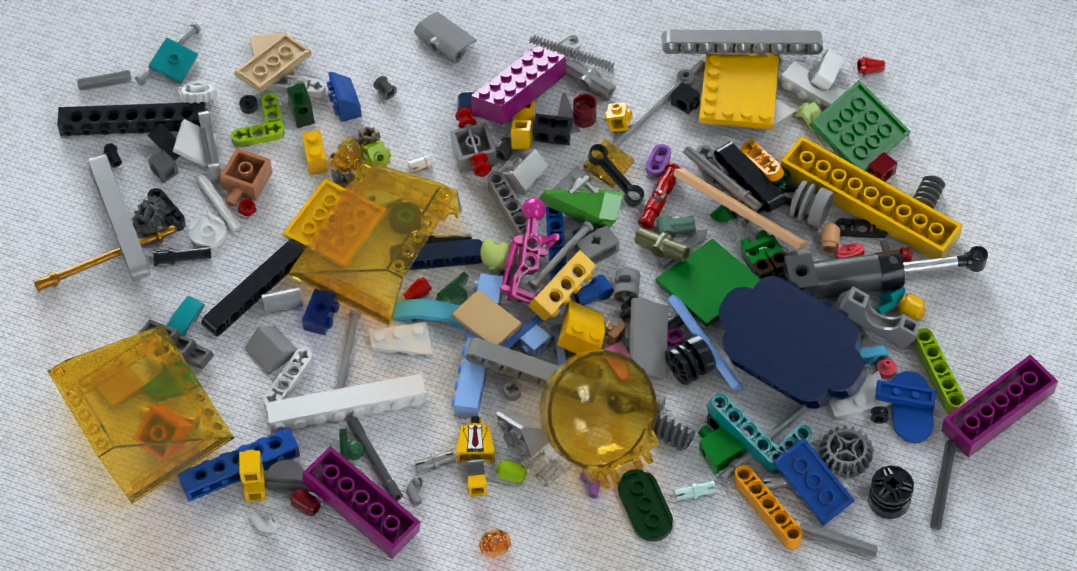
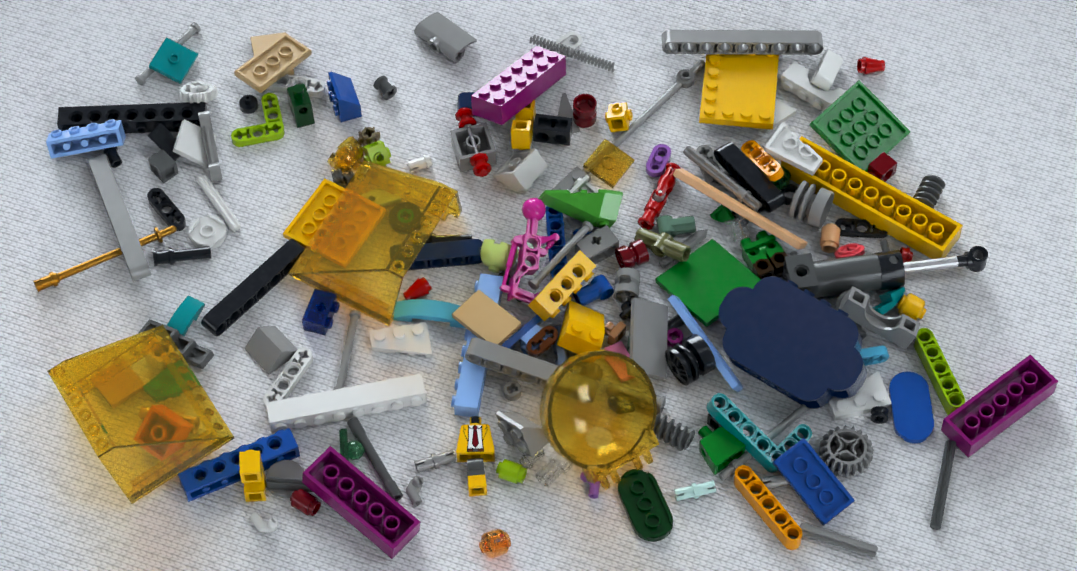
(85, 139): none -> light blue brick
(104, 79): light grey axle -> none
(149, 215): dark grey gear -> none
(245, 176): nougat brick -> none
(247, 203): red plate -> none
(282, 300): light grey pin -> none
(314, 152): yellow brick -> none
(454, 290): clear green tile -> none
(499, 187): light grey beam -> none
(504, 148): dark grey bush -> none
(544, 344): none -> reddish brown beam
(590, 79): light grey piece -> none
(615, 174): black piece -> none
(632, 255): none -> dark red wheel
(685, 98): black brick -> none
(792, 150): none -> white wing
(808, 112): yellowish green bracket -> none
(886, 368): coral tile -> none
(890, 492): black wheel -> none
(905, 395): blue tile -> none

